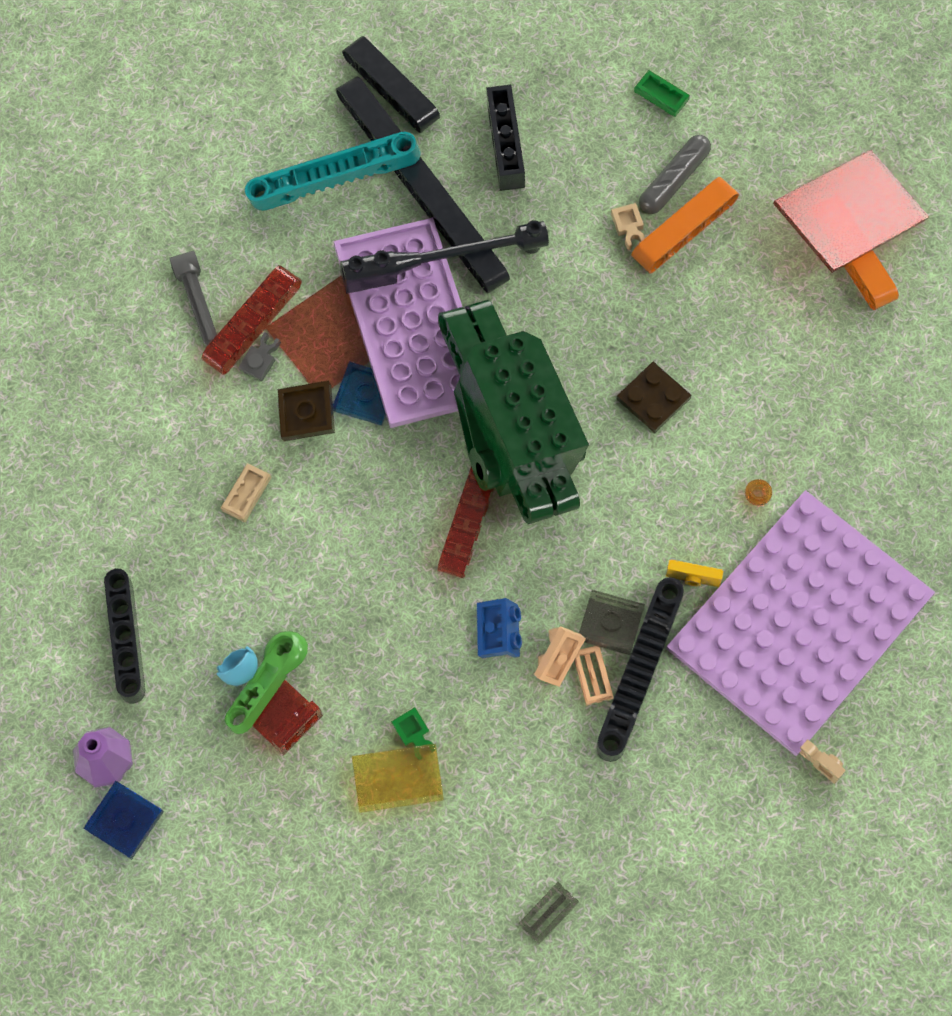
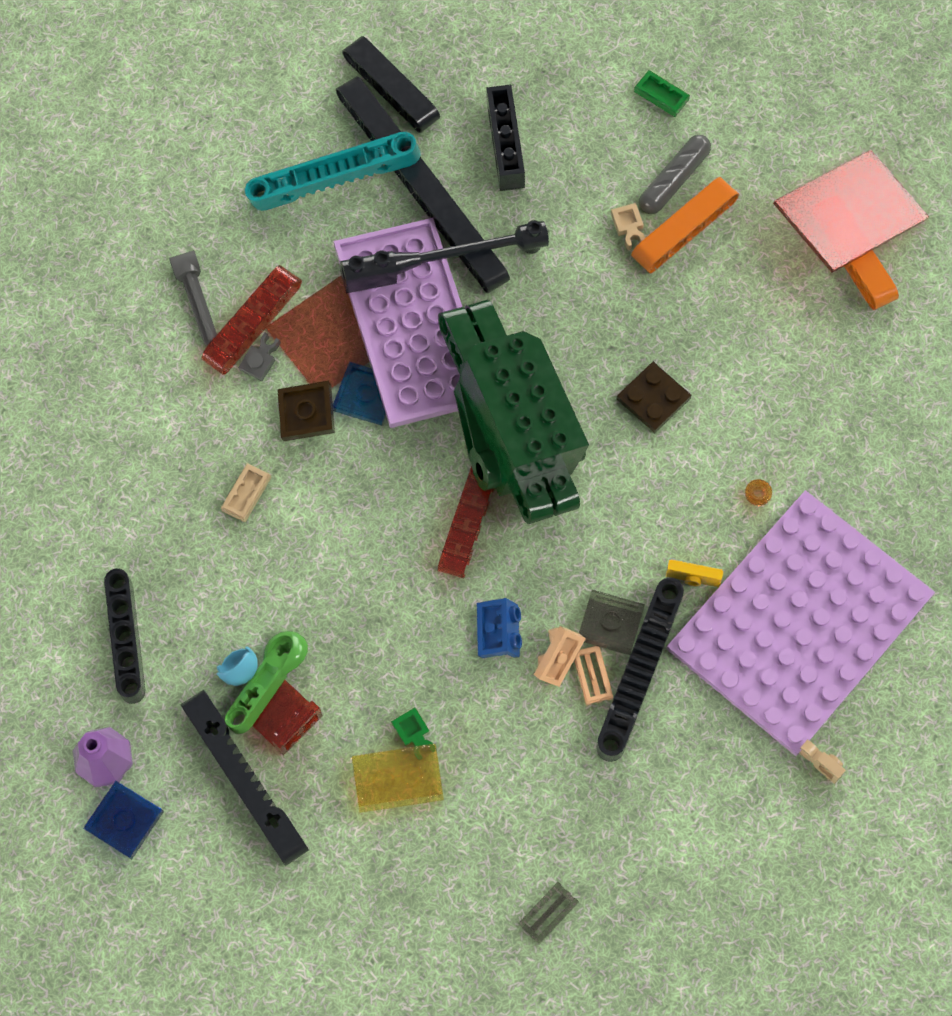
(285, 837): none -> black gear

